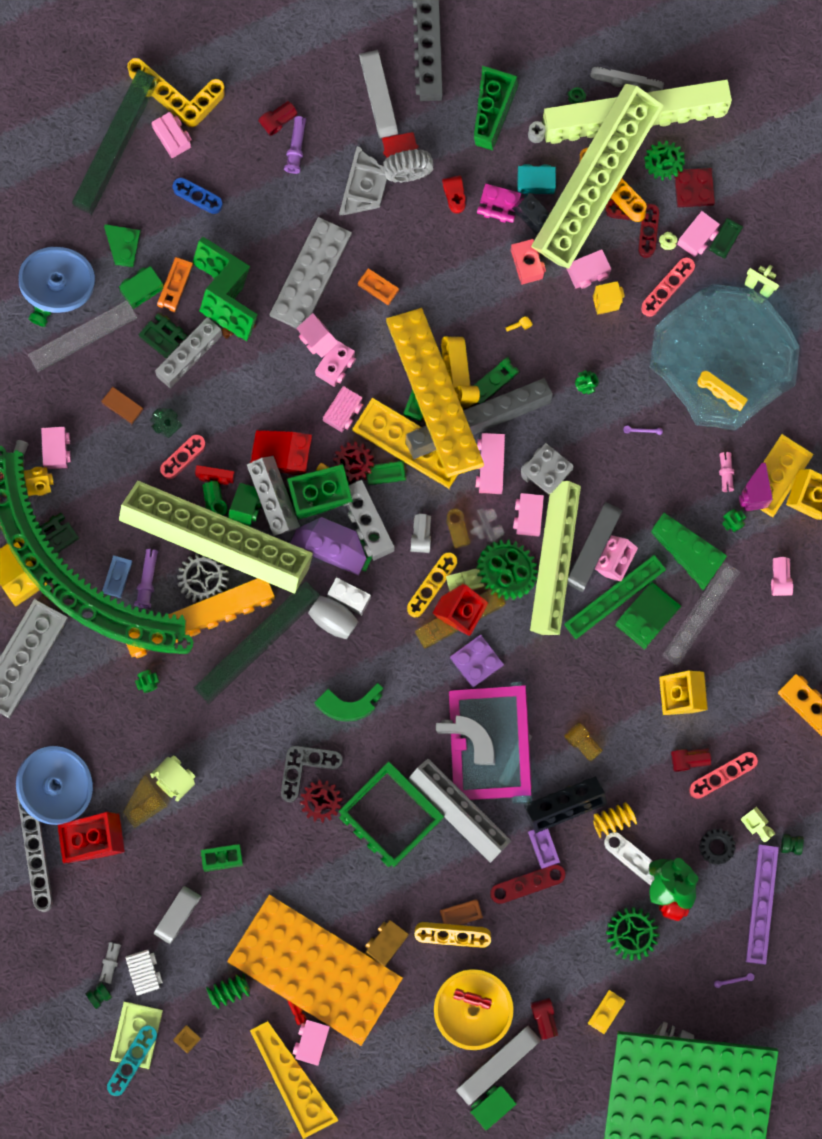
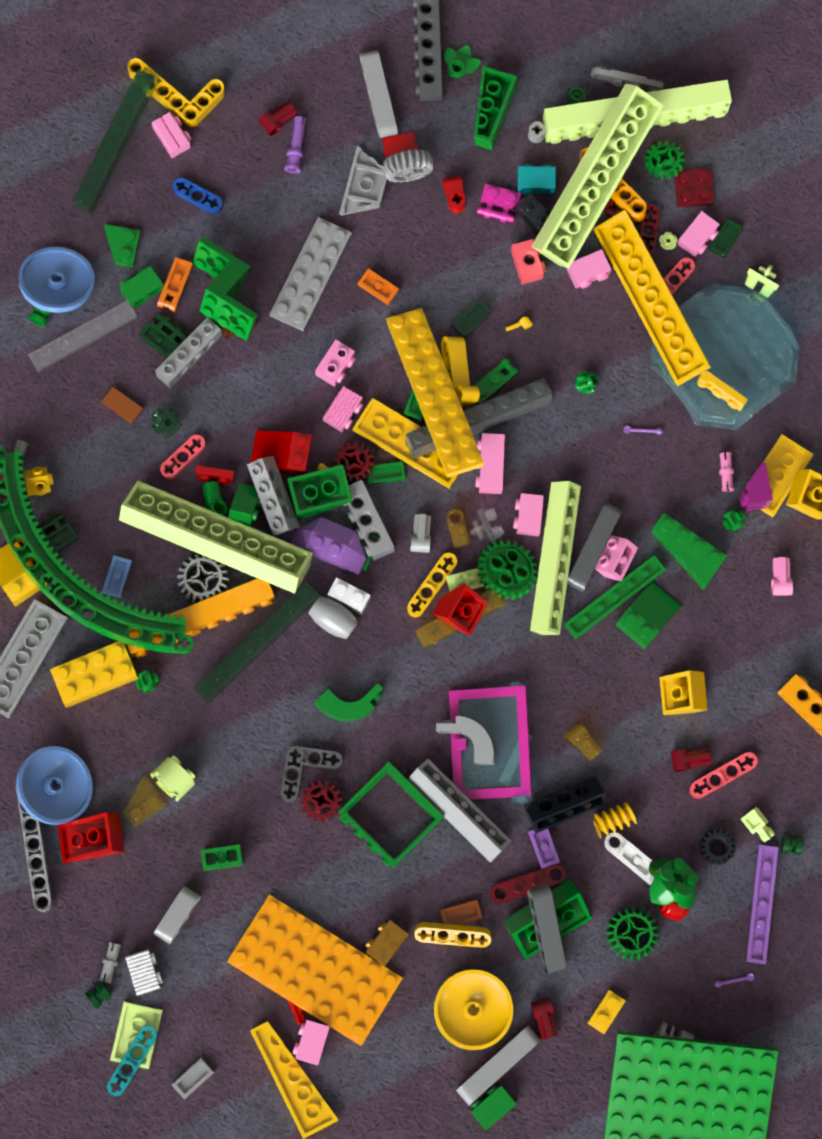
(55, 447): bright pink brick -> none
(94, 674): none -> yellow brick
(146, 588): medium lavender pin -> none
(187, 1039): pearl gold plate -> none
(192, 1078): none -> light grey tile
(228, 991): green piece -> none
(316, 336): bright pink brick -> none
(462, 60): none -> green plate
(471, 318): none -> clear green plate
(472, 998): red axle -> none
(476, 661): medium lavender plate -> none
(546, 469): light grey bracket -> none
(546, 929): none -> dark grey beam
(570, 914): none -> green slope
(608, 297): yellow brick -> none
(651, 298): none -> yellow plate
(700, 614): clear plate -> none

